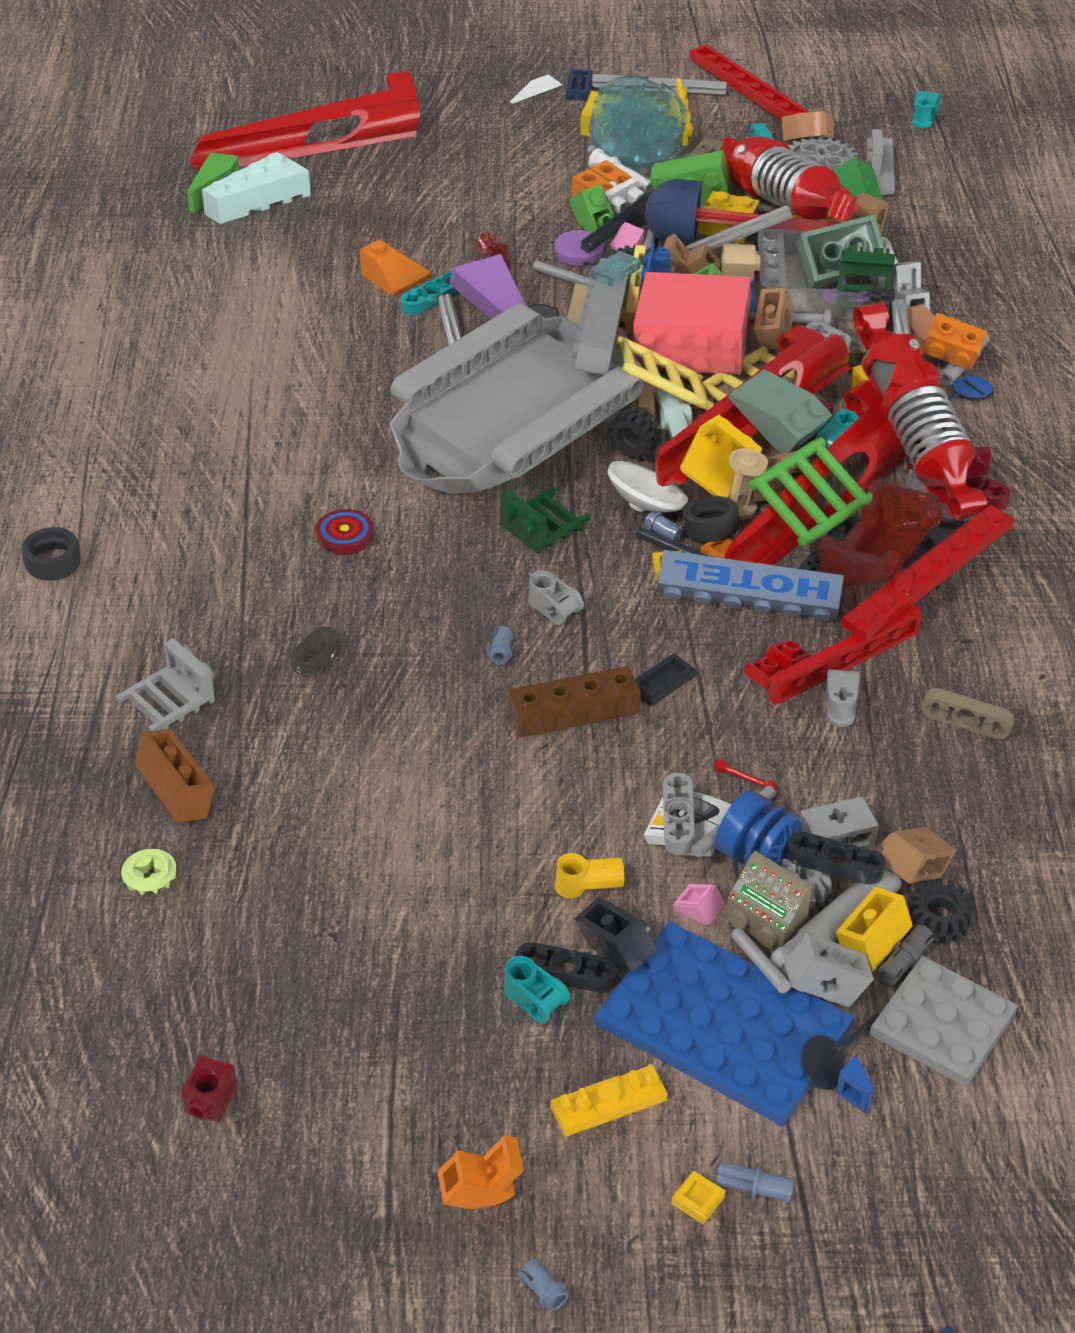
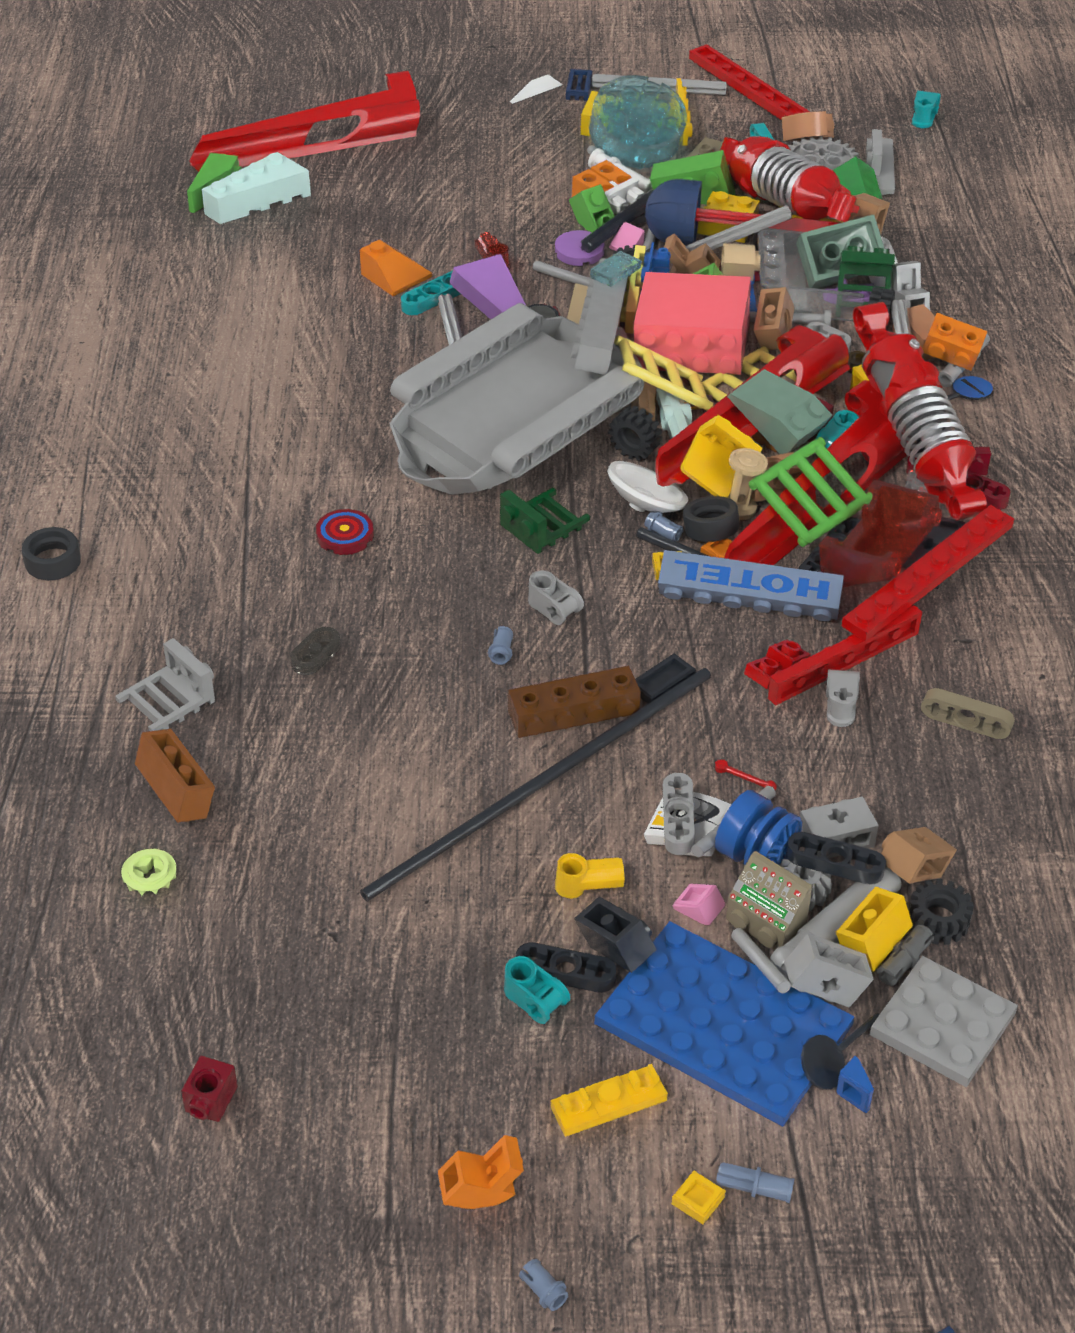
(532, 786): none -> black piece

